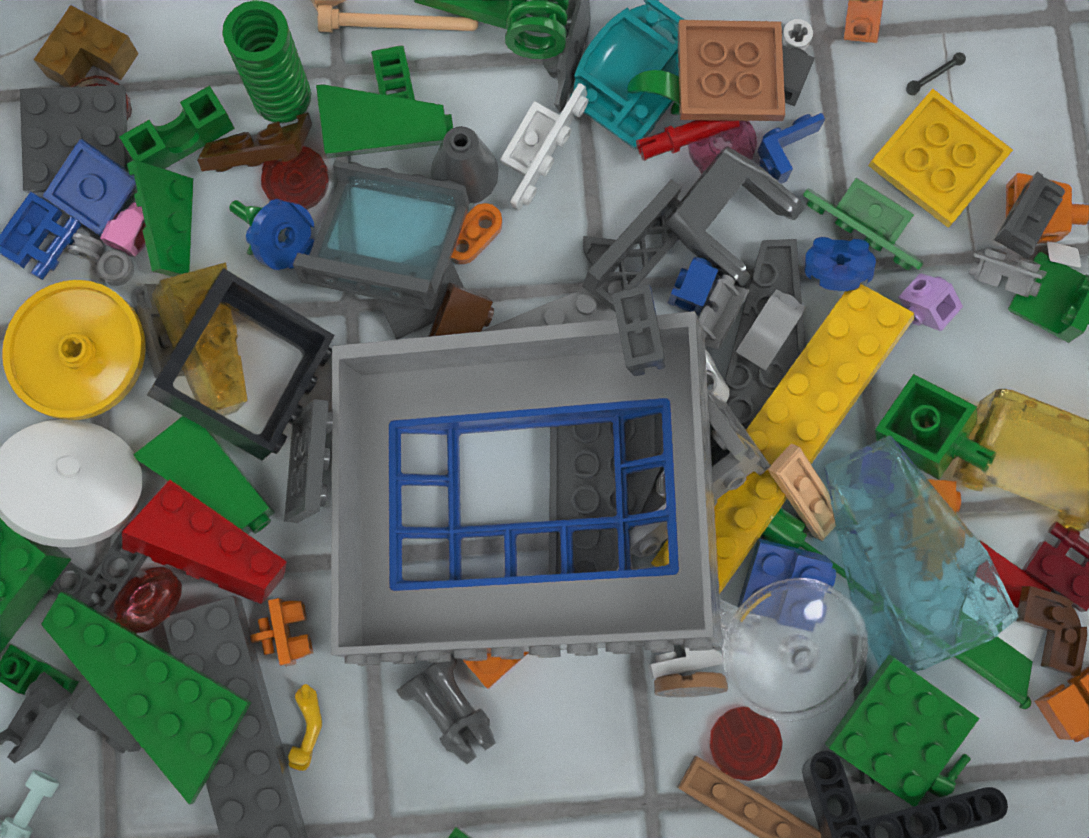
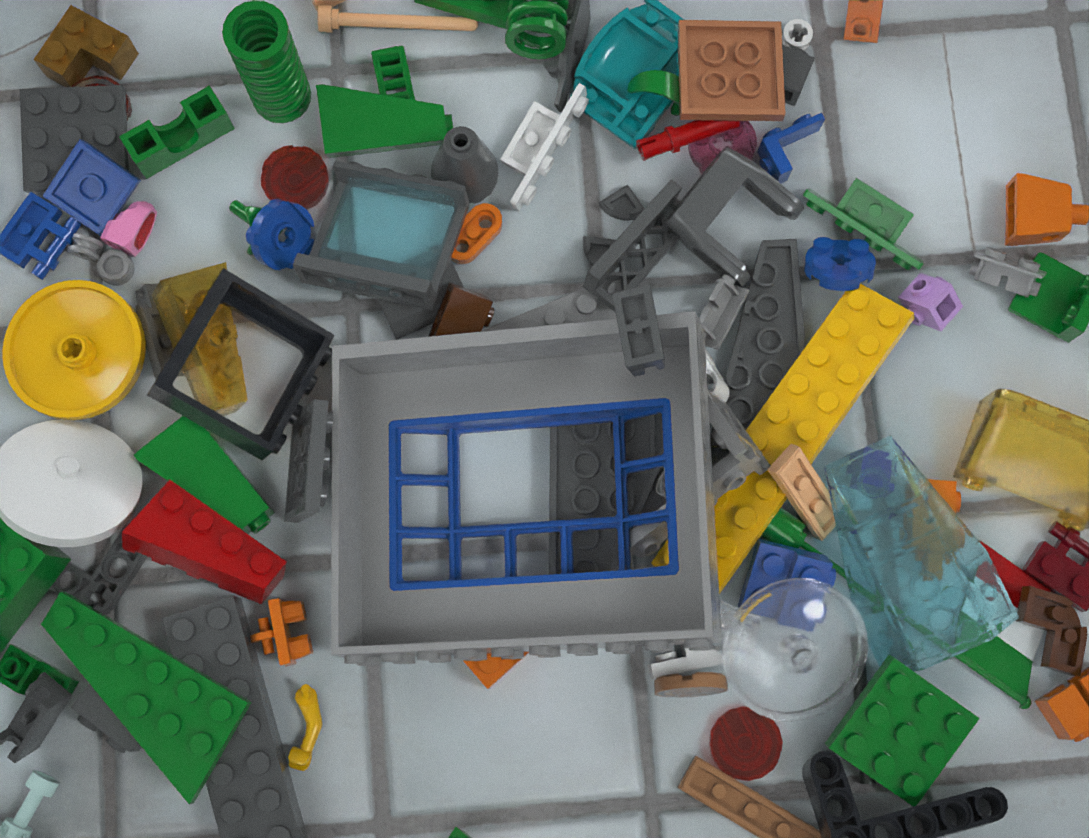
(148, 600): clear red tile -> none
(167, 213): green wing -> none
(269, 144): reddish brown wing -> none
(452, 730): dark grey piece -> none
(622, 205): none -> dark grey tile
(693, 286): blue brick -> none
(771, 329): light grey brick -> none
(914, 86): pearl dark grey hinge -> none
(940, 157): yellow plate -> none
(945, 785): green hand -> none
(951, 423): green brick -> none
(1030, 215): dark grey hinge -> none
(1063, 254): white sticker -> none

